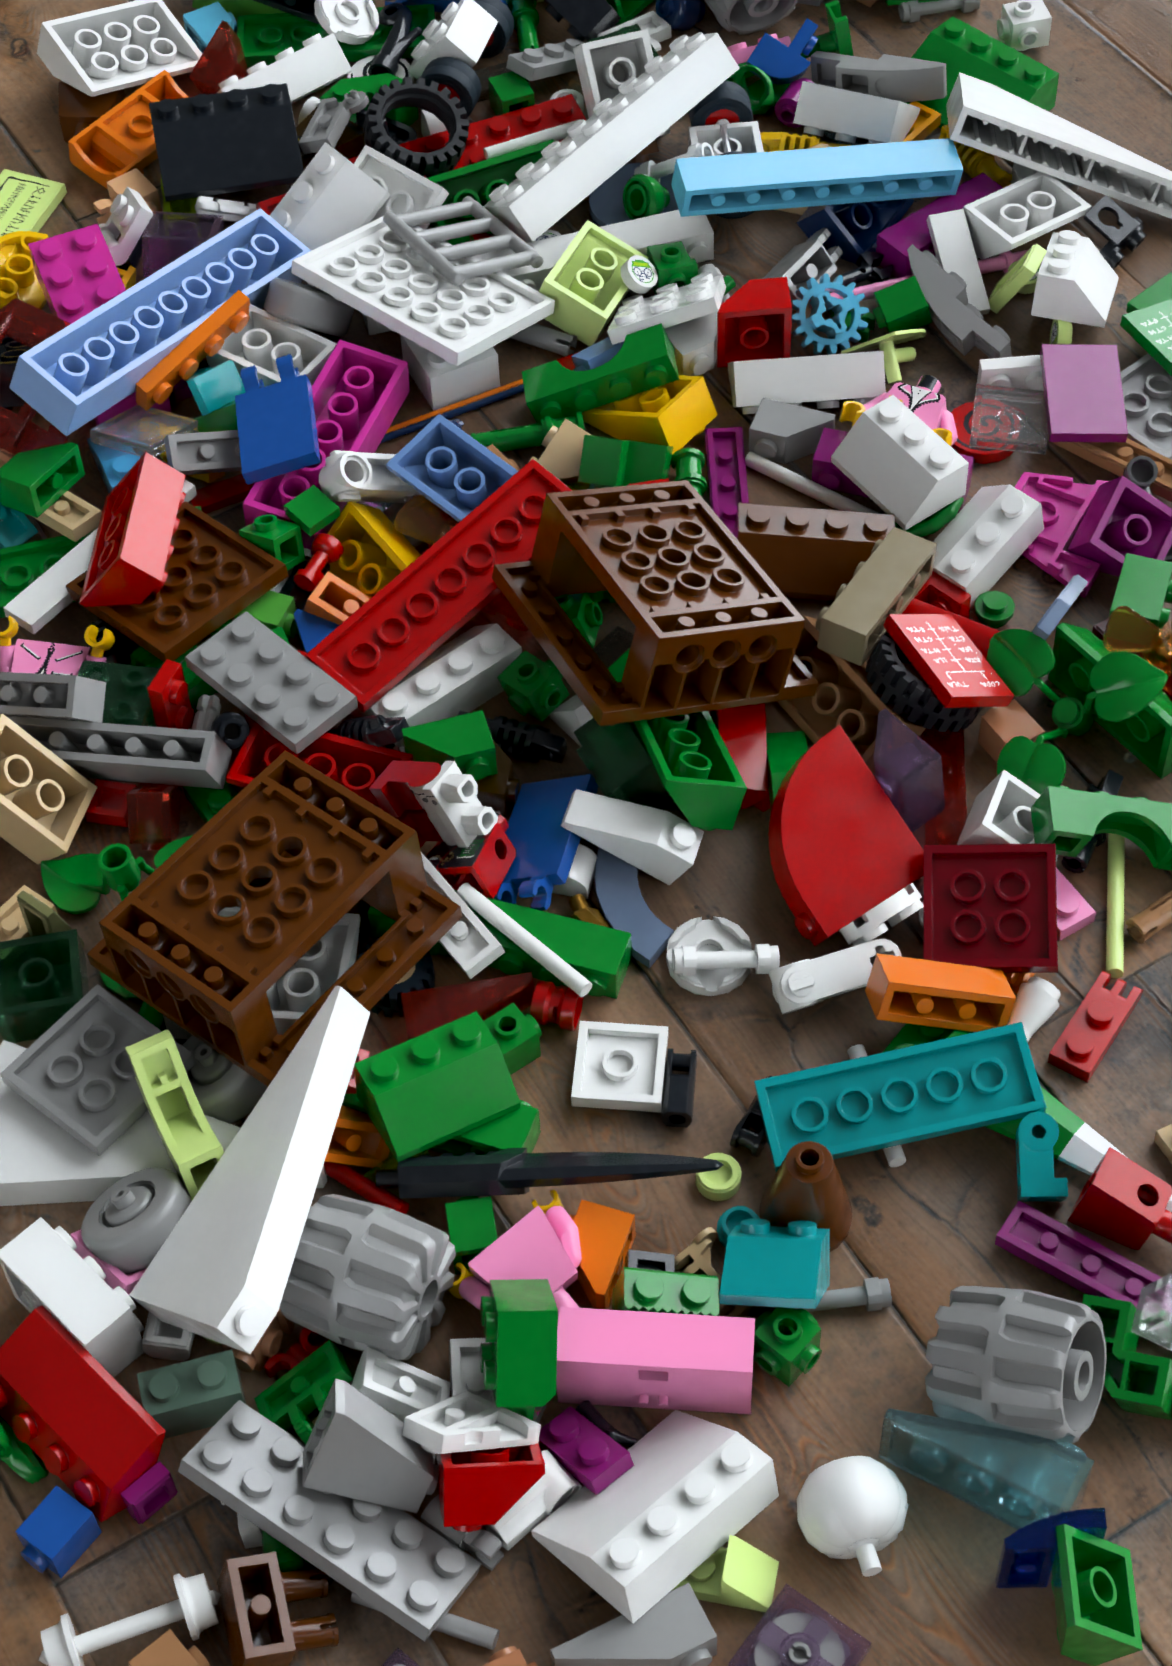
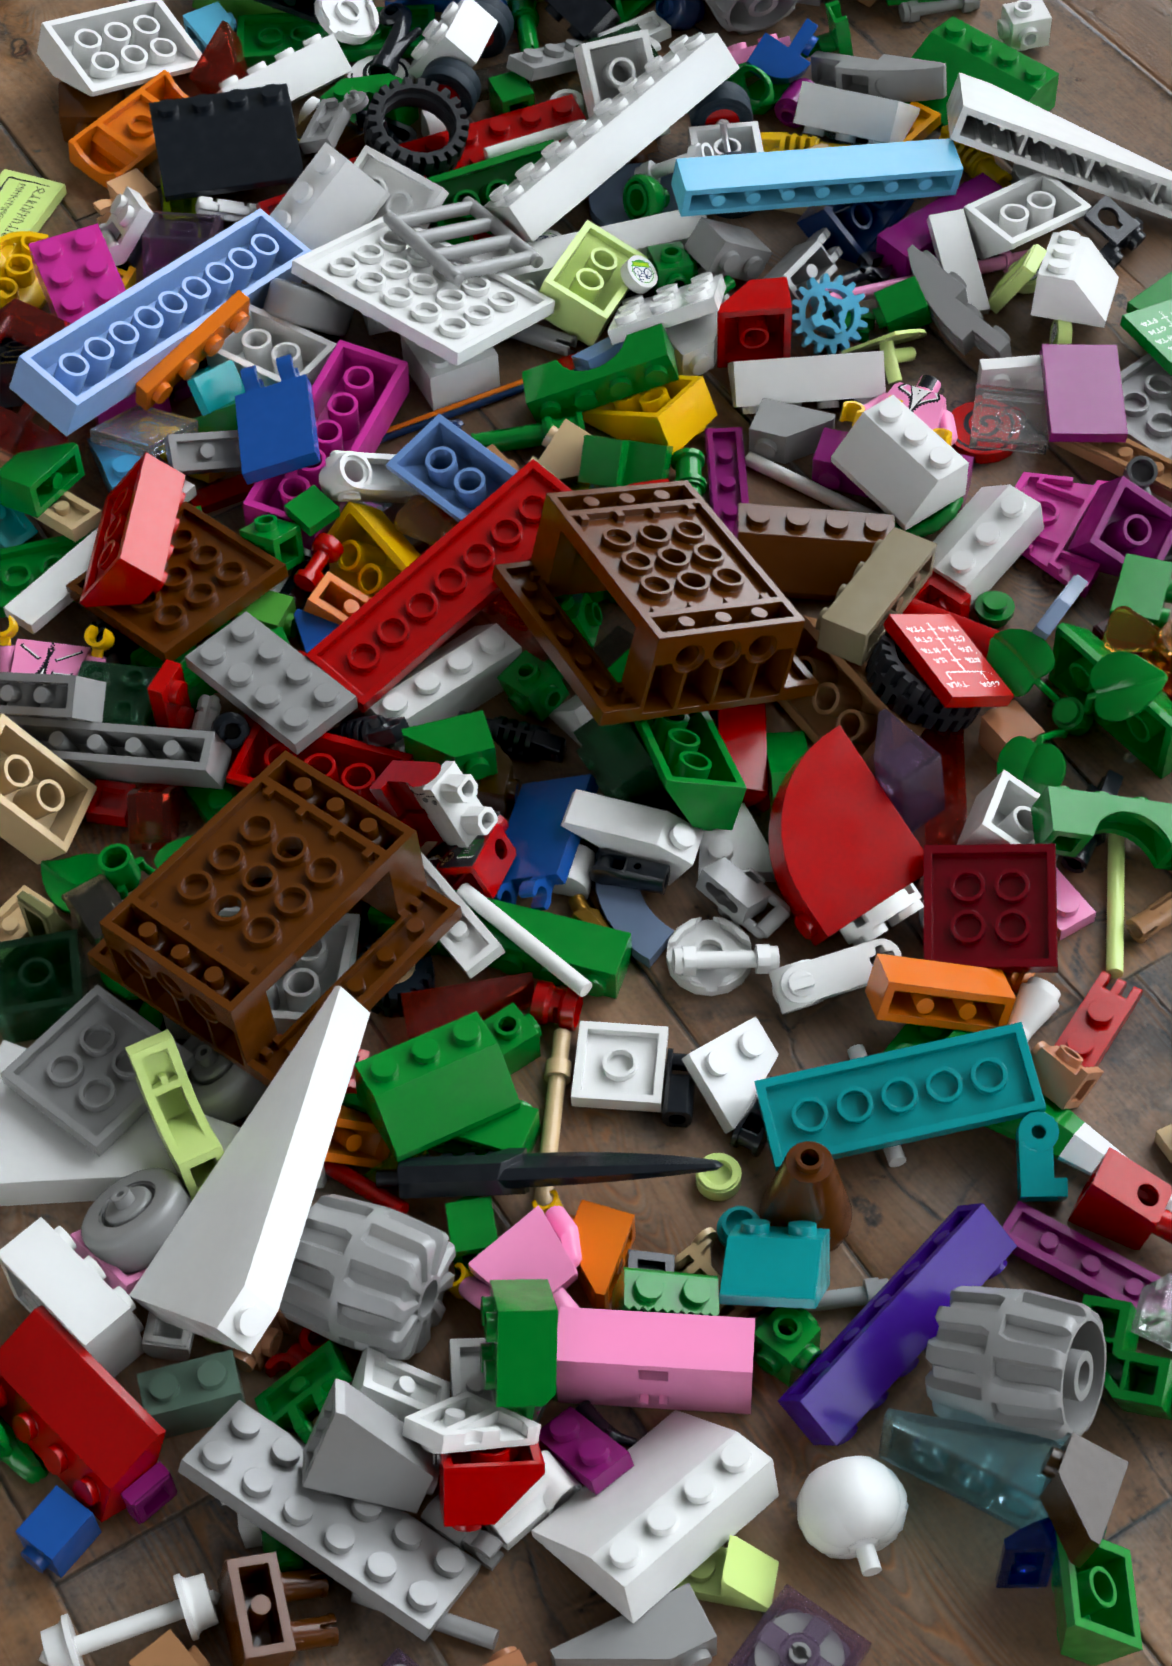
(89, 905): none -> clear smoke brick
(557, 1075): none -> tan bar
(622, 870): none -> black bar
(727, 249): none -> light grey brick
(728, 1069): none -> white wing
(741, 846): none -> white wing
(742, 896): none -> light grey piece
(895, 1326): none -> dark purple brick
(1062, 1075): none -> nougat brick
(1080, 1494): none -> slope

